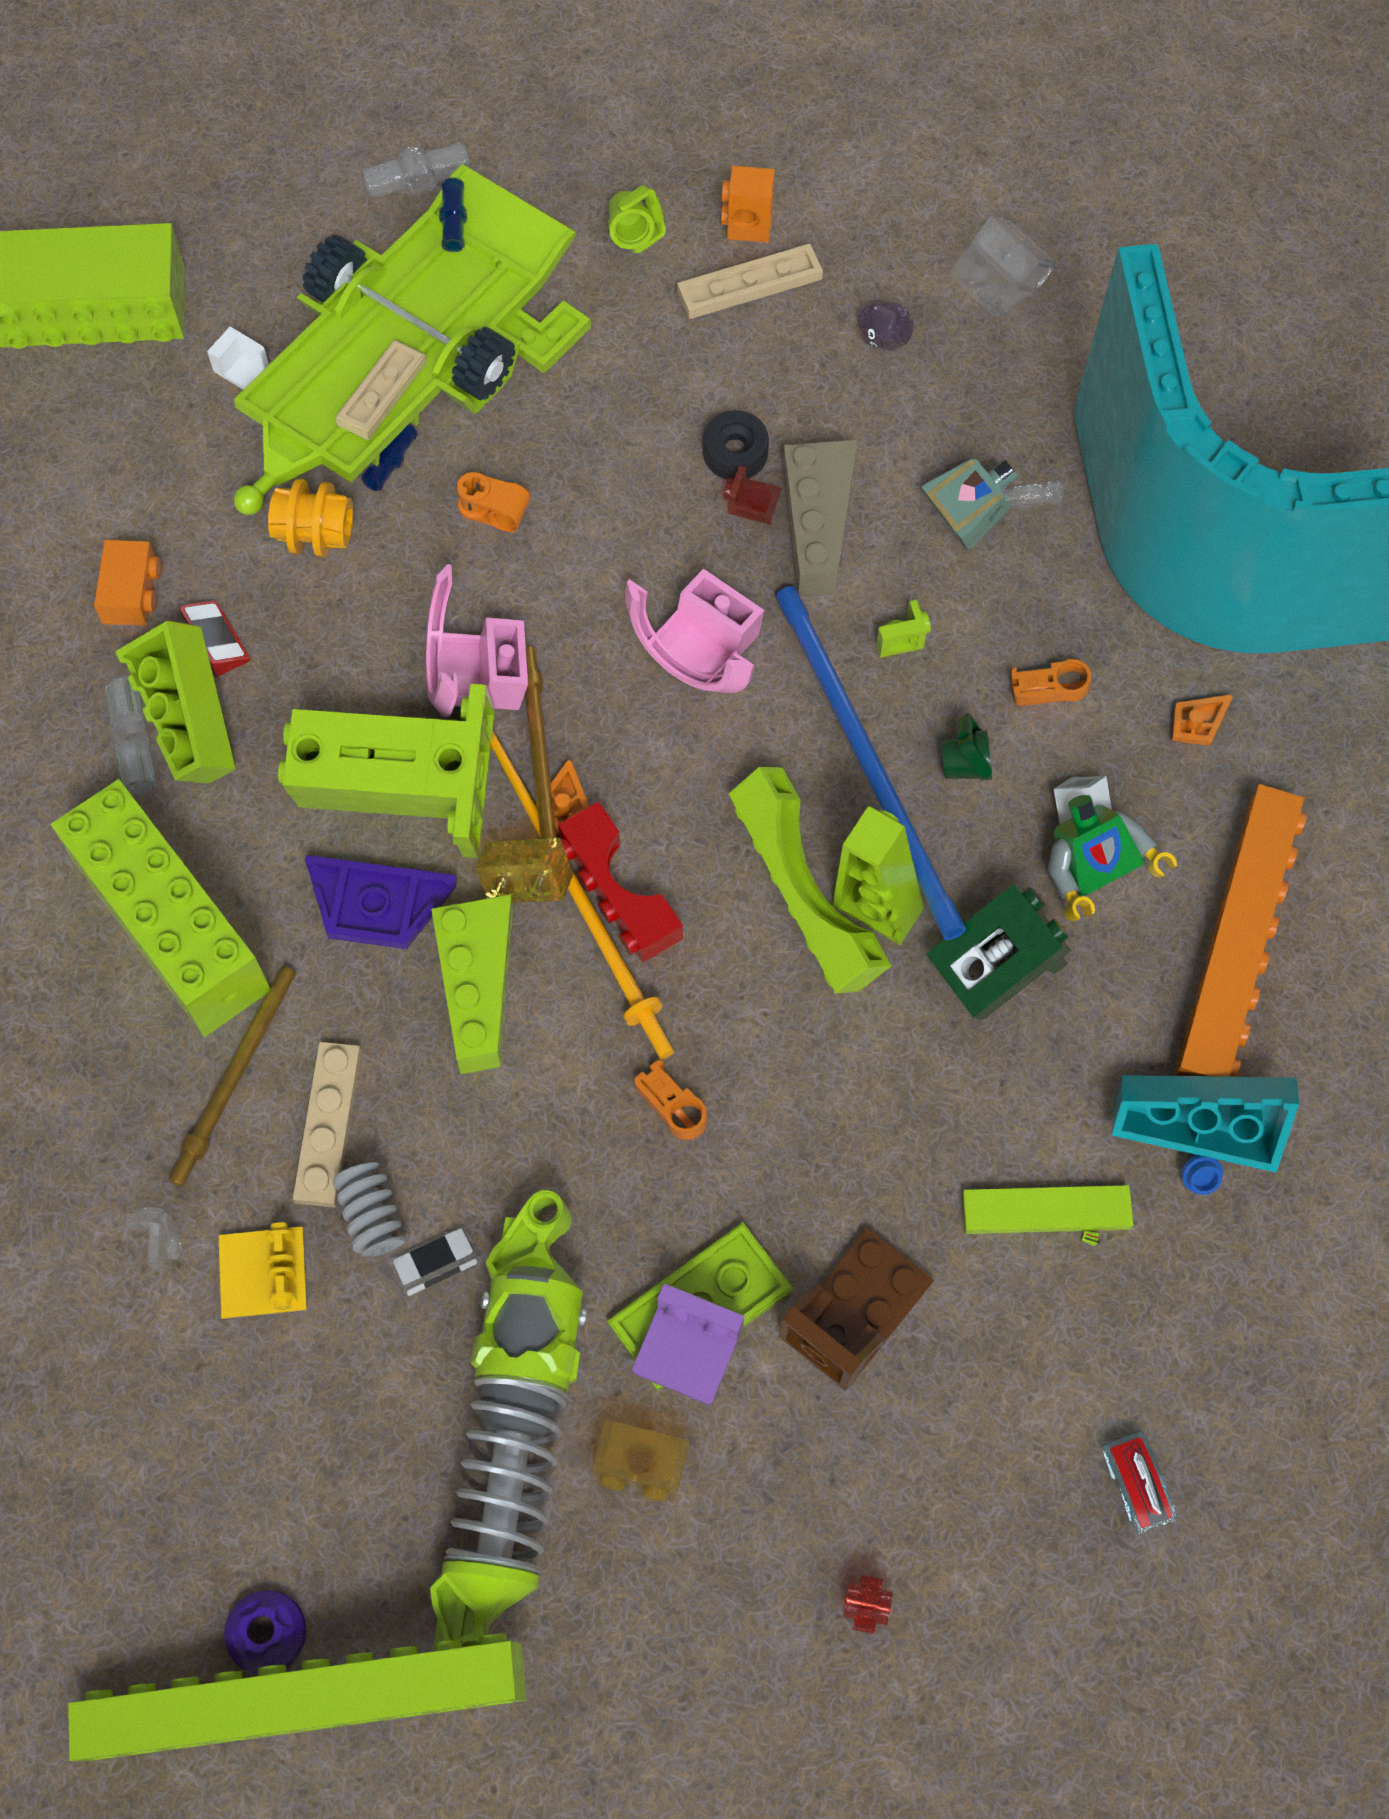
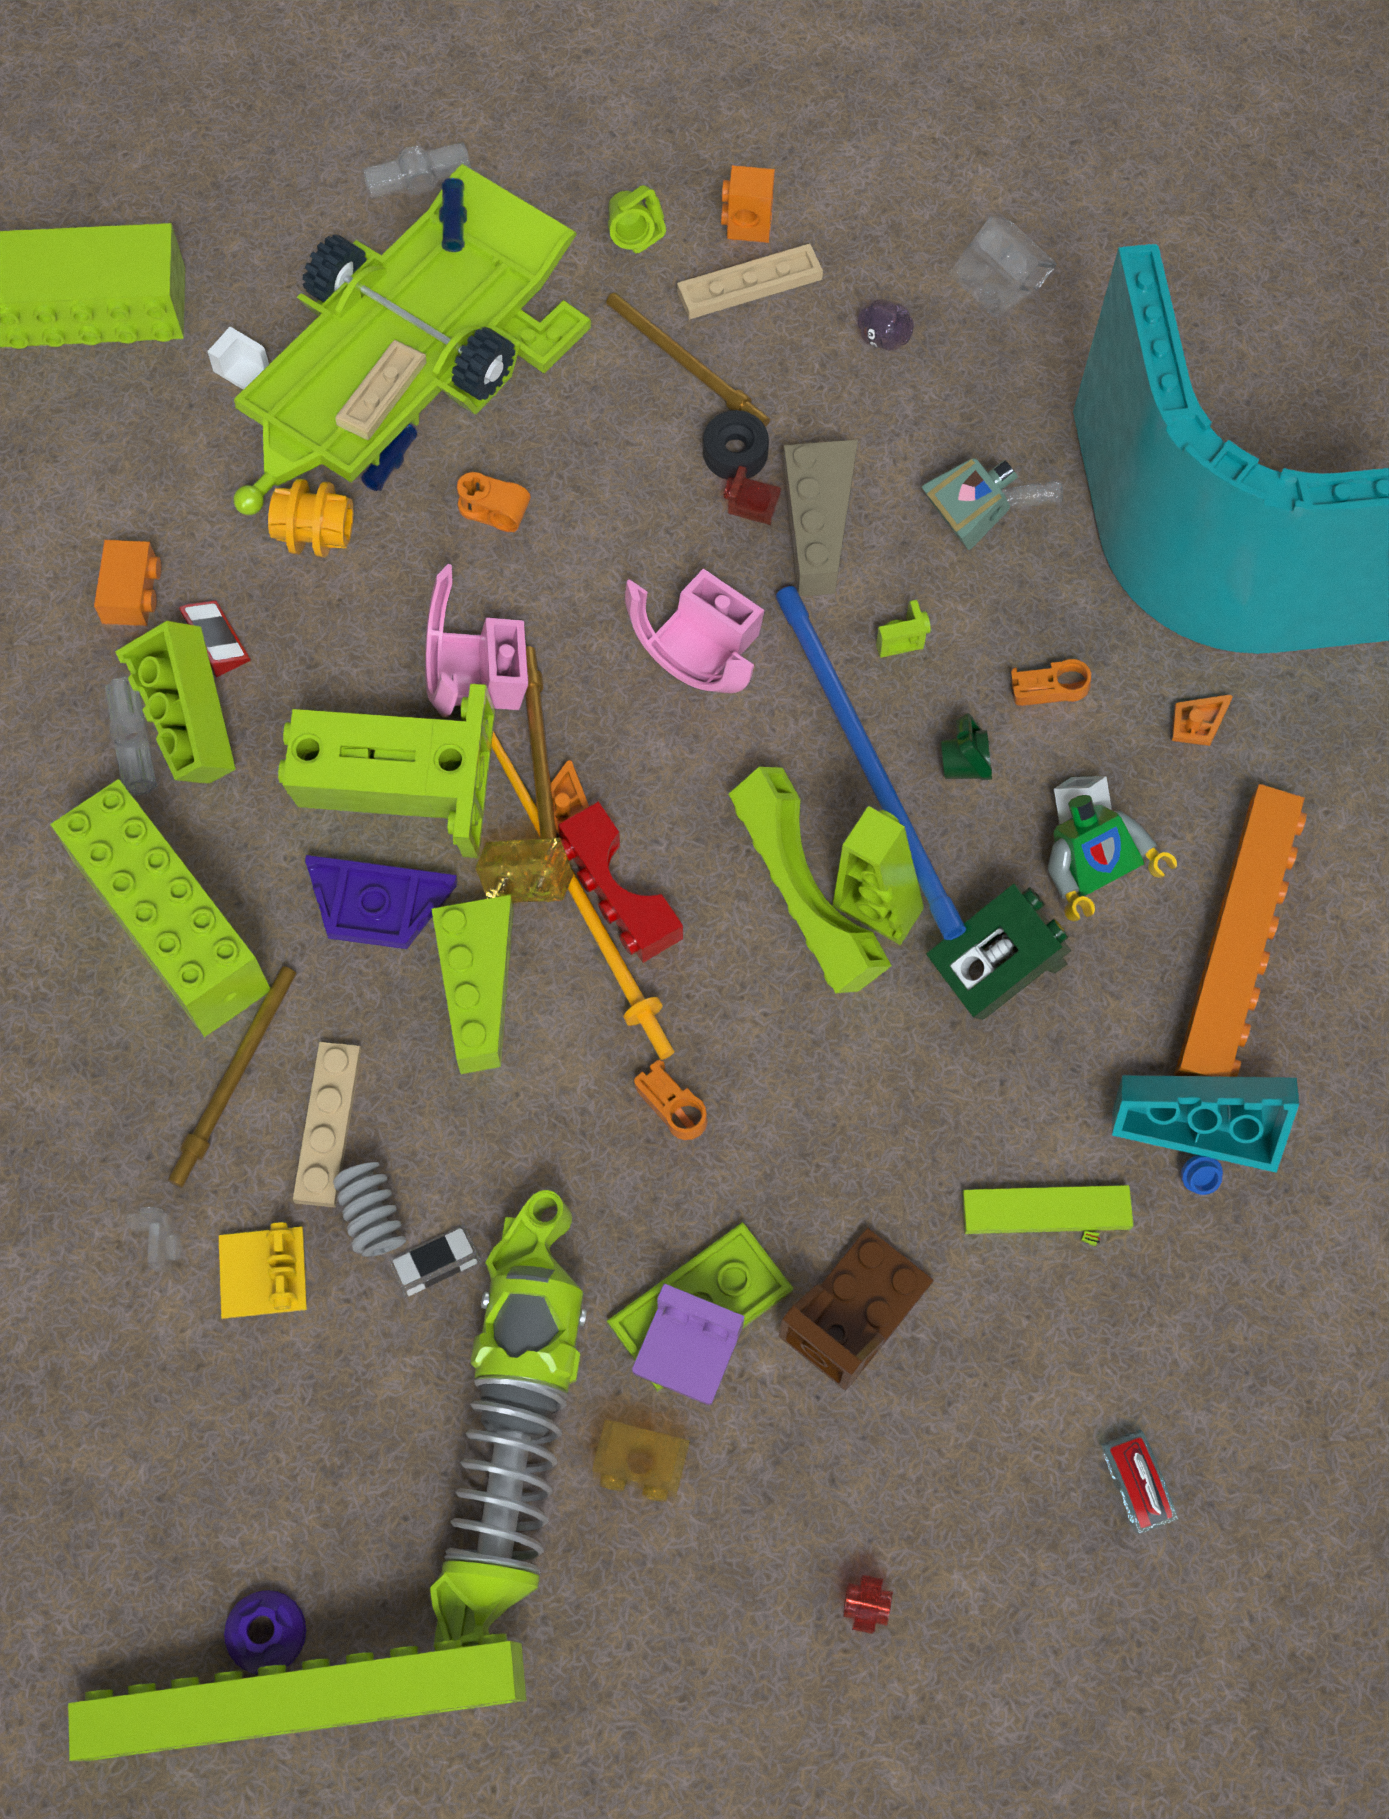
(735, 398): none -> pearl gold bar

